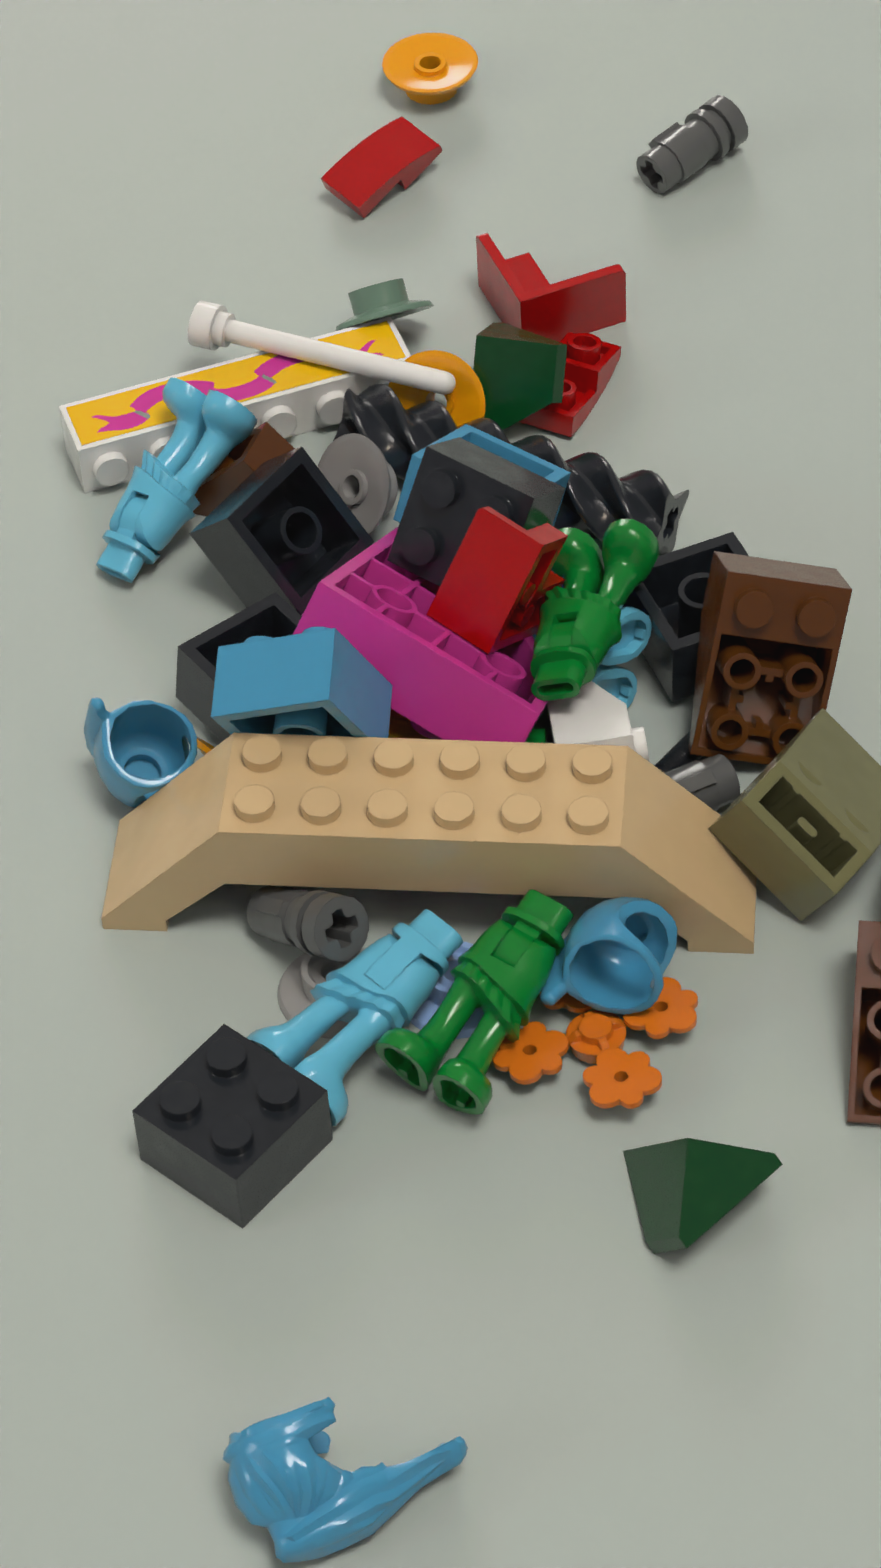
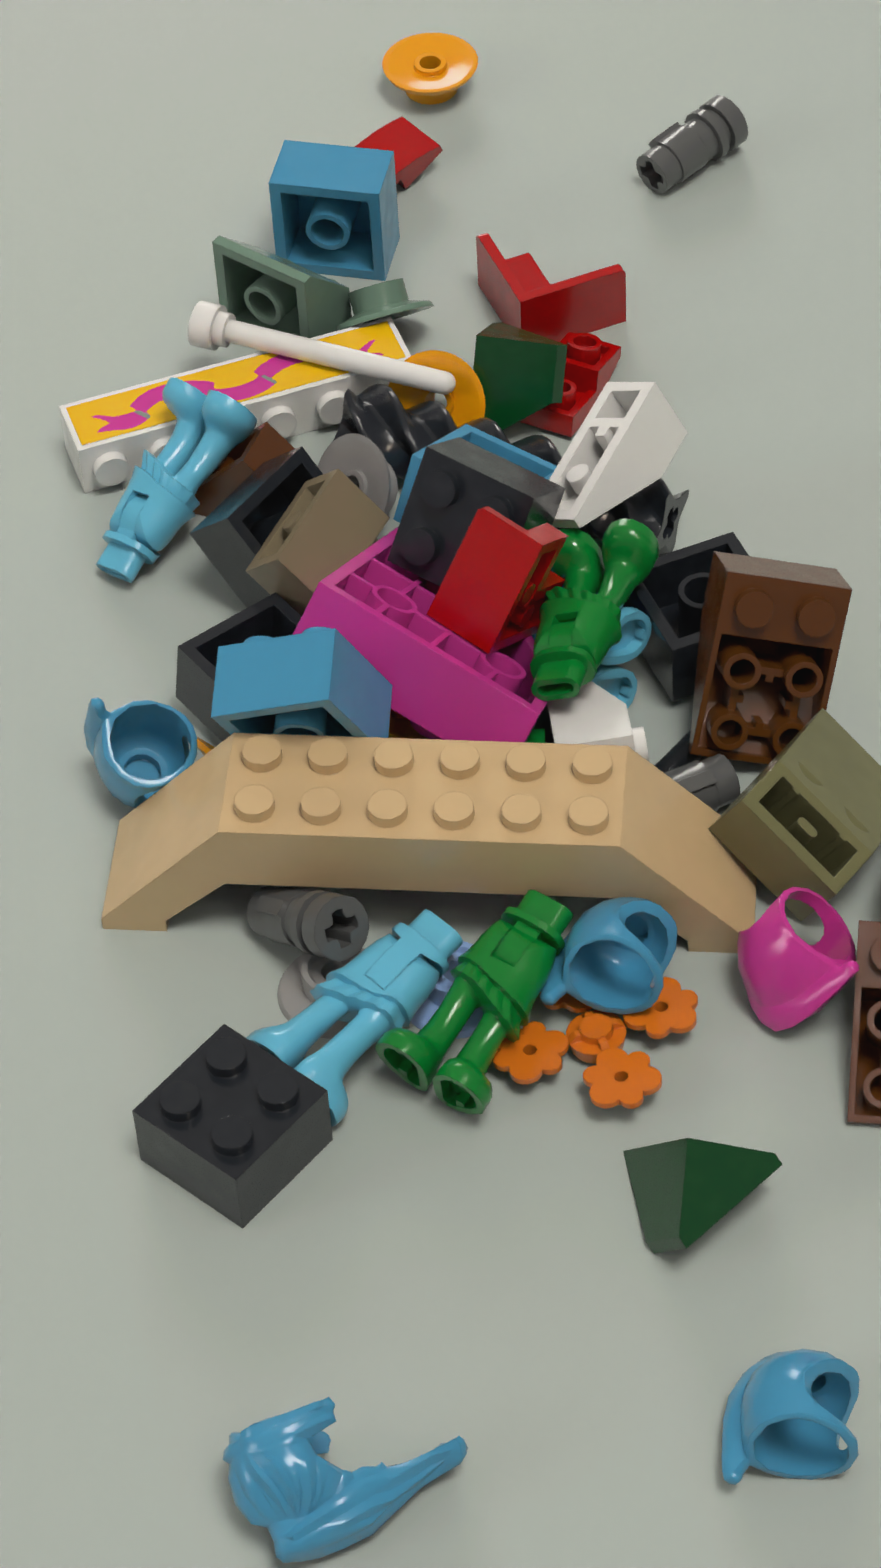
(276, 291): none -> sand green slope
(316, 536): none -> dark tan brick
(335, 209): none -> dark azure brick
(616, 451): none -> white slope
(784, 973): none -> dark pink piece
(790, 1417): none -> dark azure piece

